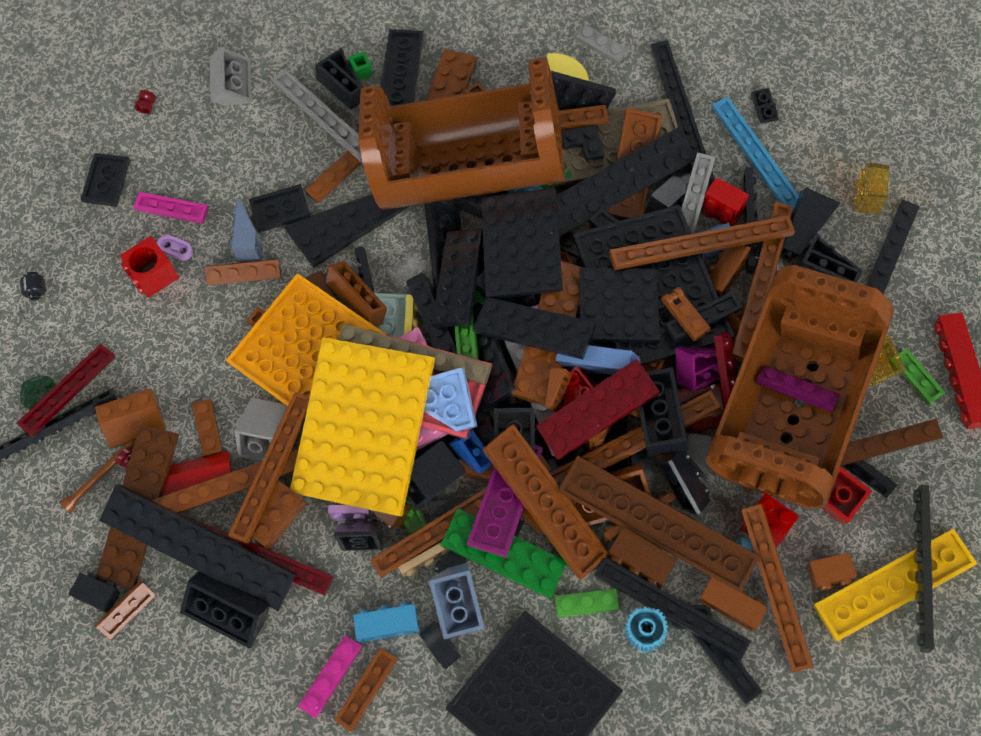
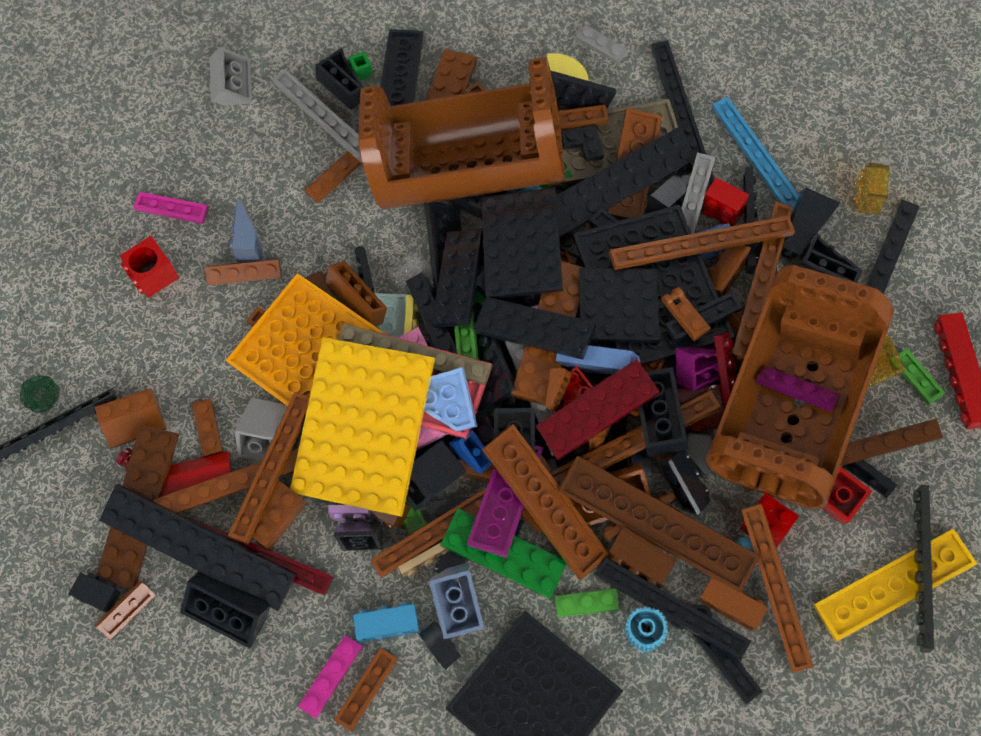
(32, 286): black head -> none
(66, 390): dark red plate -> none
(70, 502): dark orange piece -> none
(105, 179): black plate -> none
(145, 102): dark red wheel -> none
(176, 247): lavender plate -> none
(279, 208): black plate -> none
(337, 228): black wing -> none
(764, 106): black slope -> none
(831, 571): dark orange brick -> none

